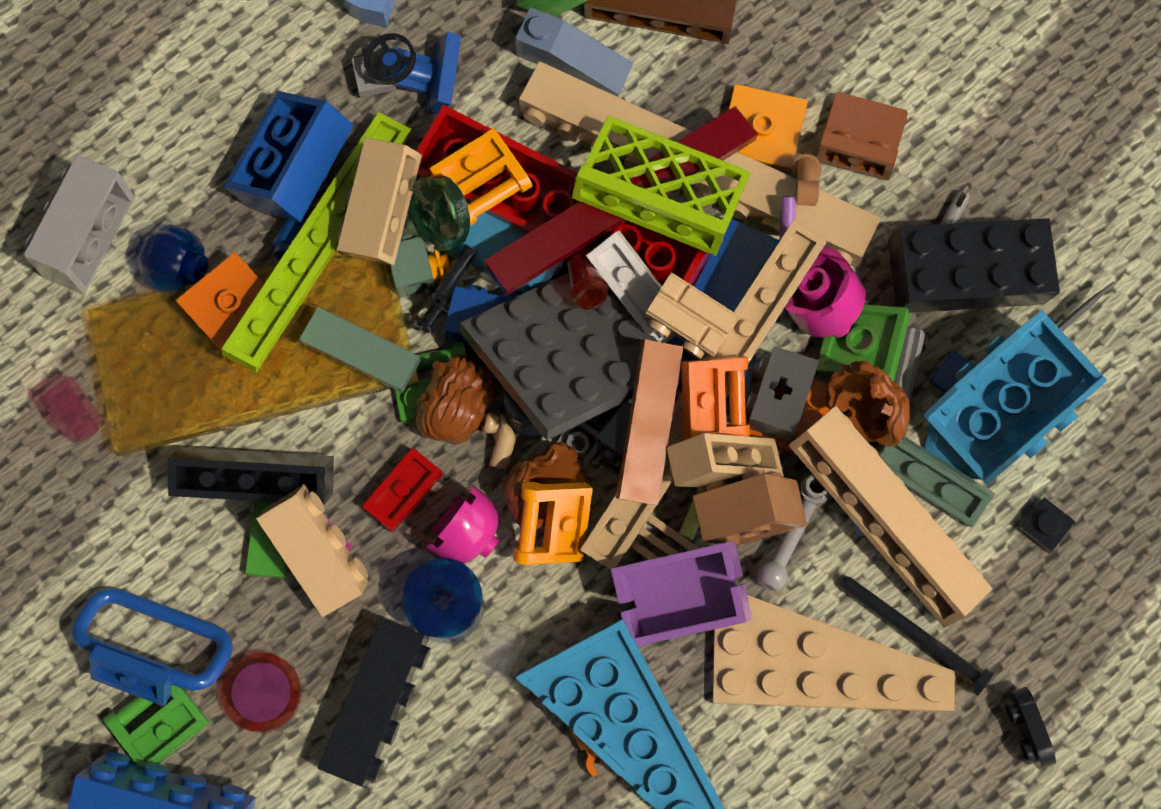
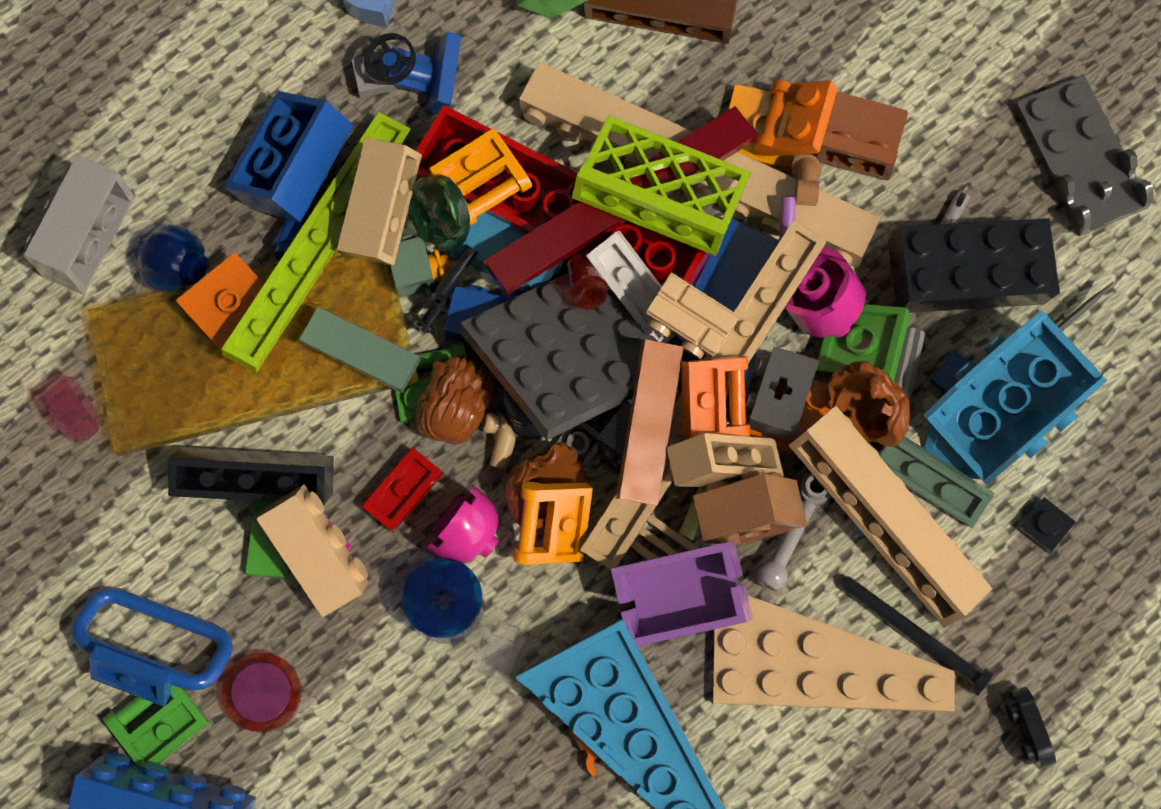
(374, 703): black brick -> none
(571, 51): sand blue slope -> none
(805, 121): none -> orange plate
(1083, 156): none -> dark grey hinge

